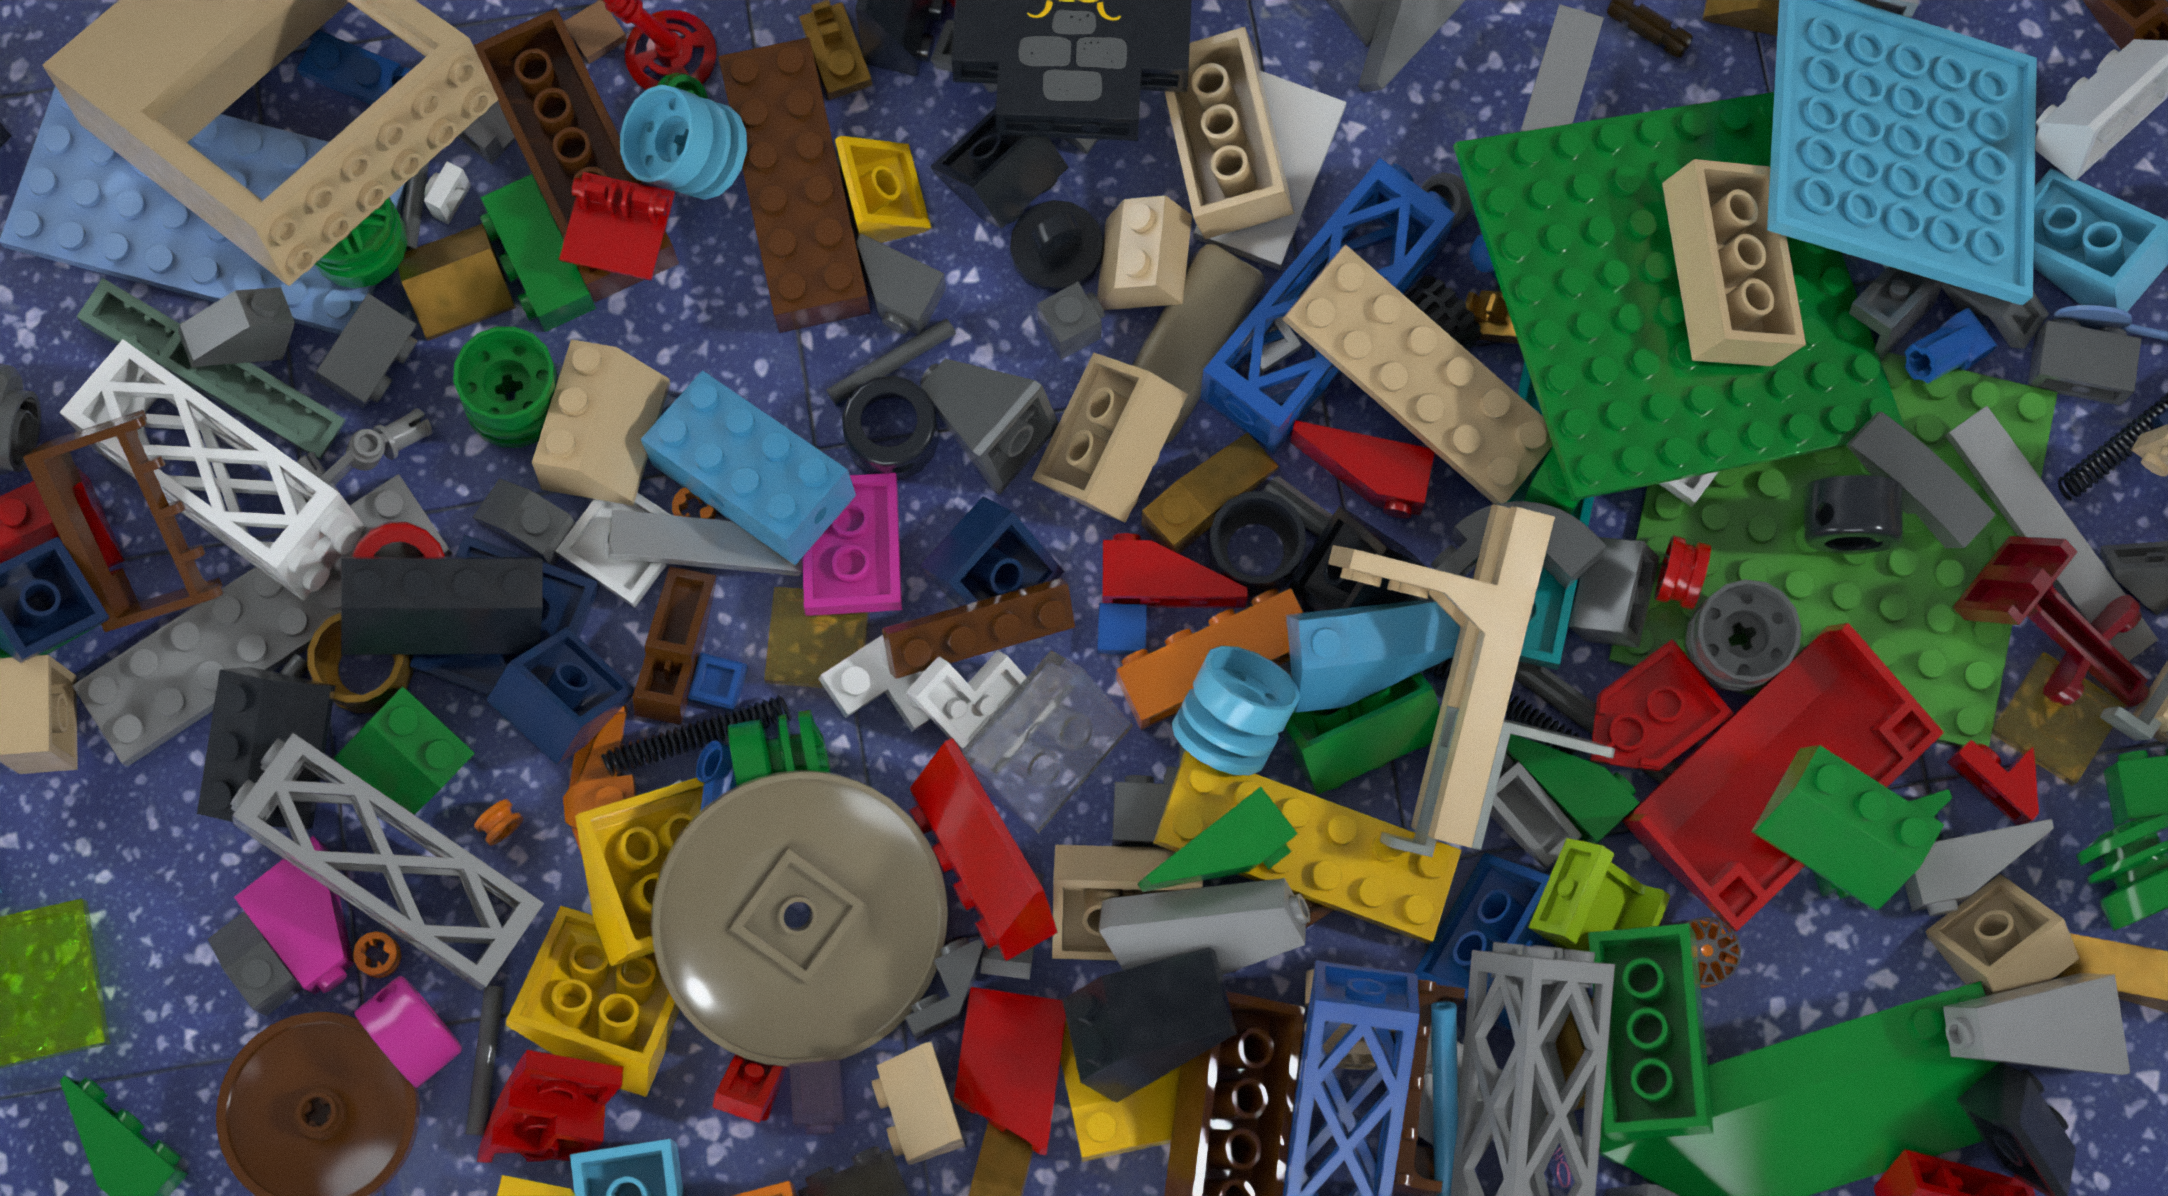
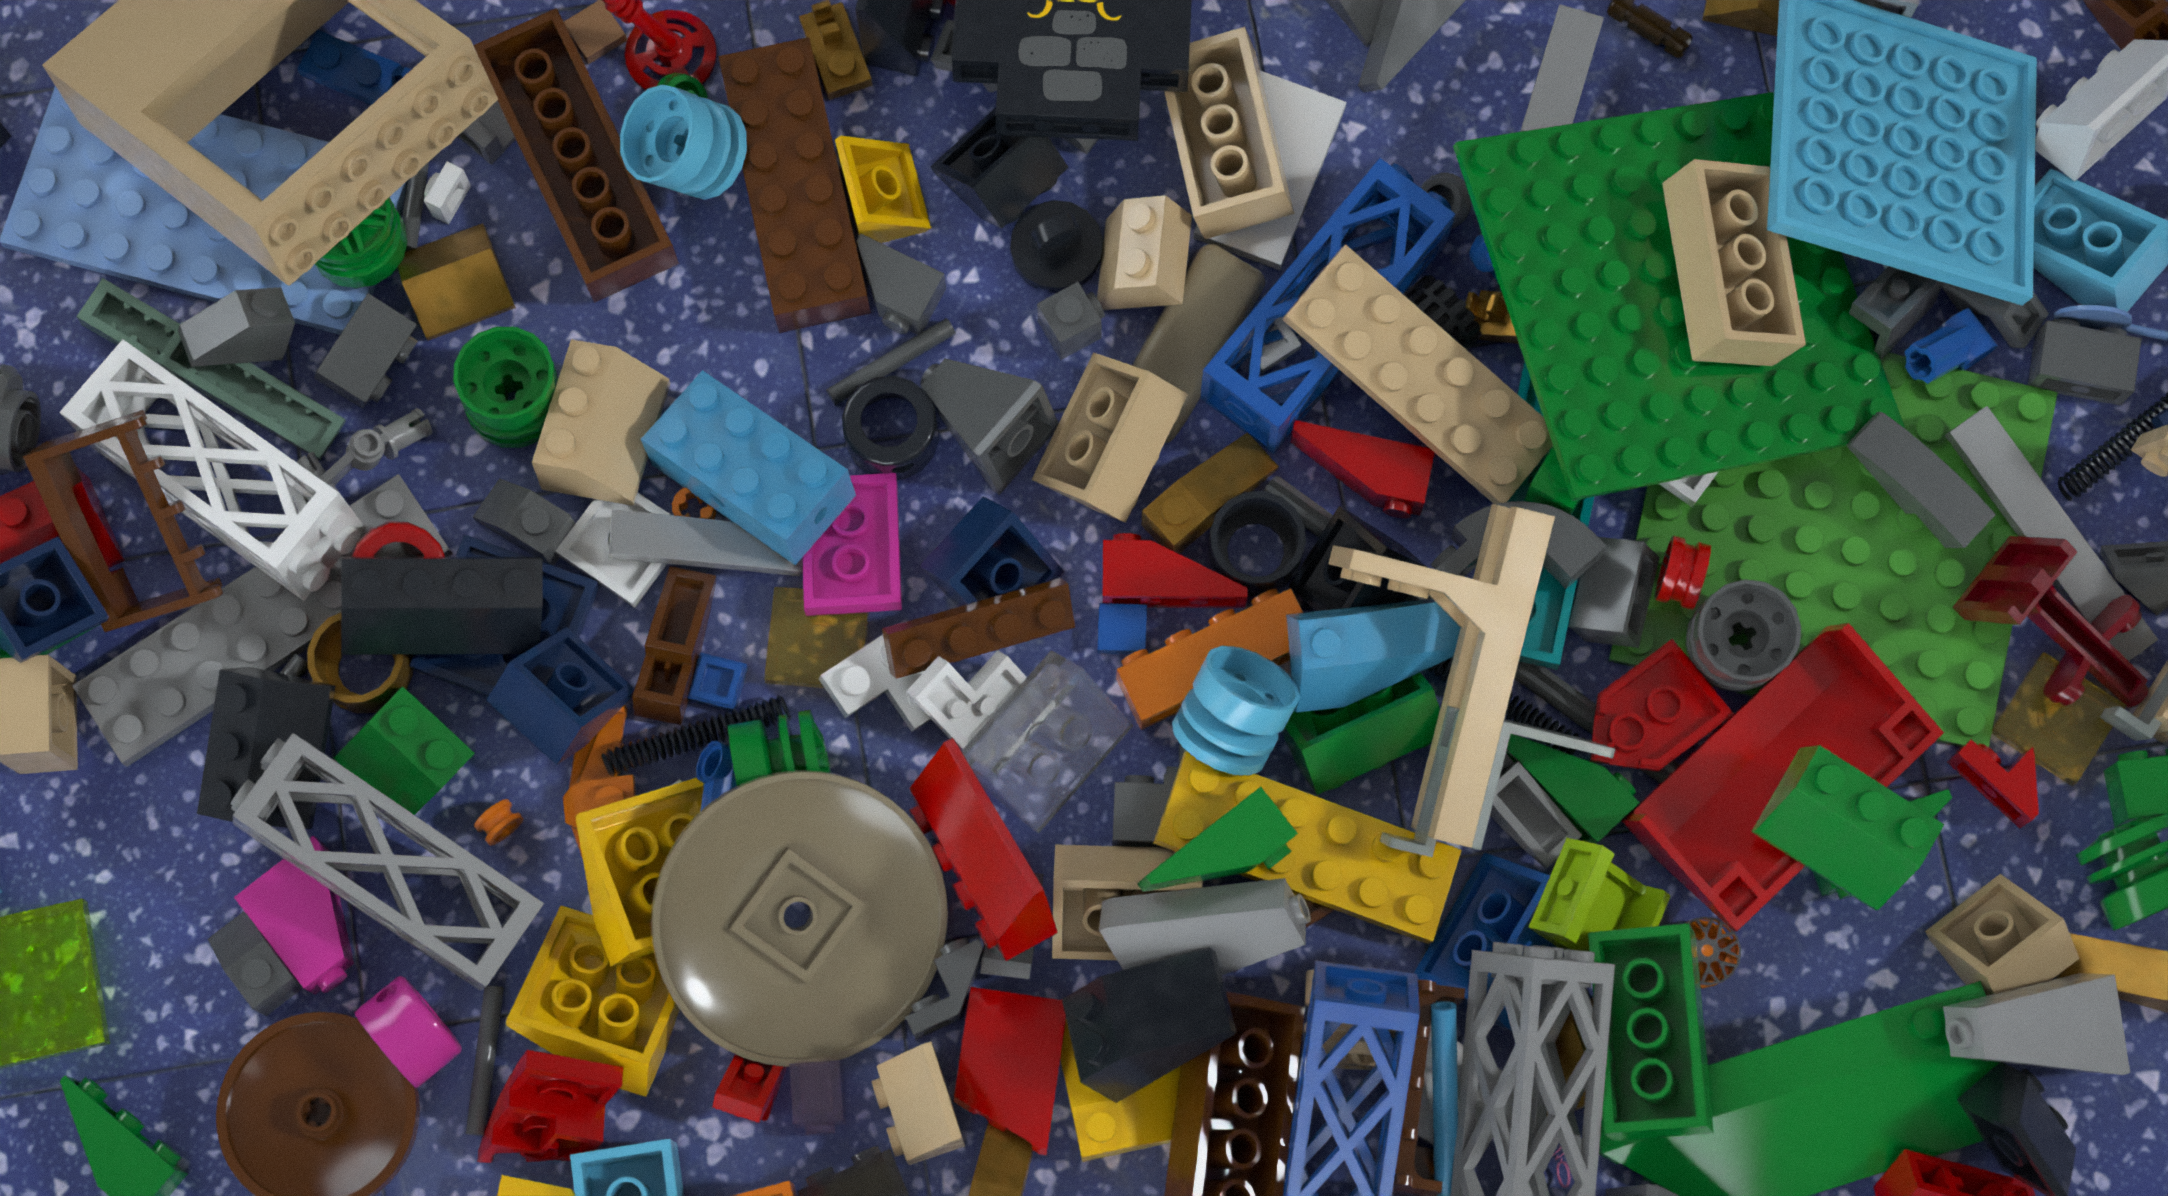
(390, 947): orange bush -> none
(533, 249): green brick -> none
(616, 225): red hinge -> none
(1852, 512): black piece -> none
(1966, 863): light grey slope -> none

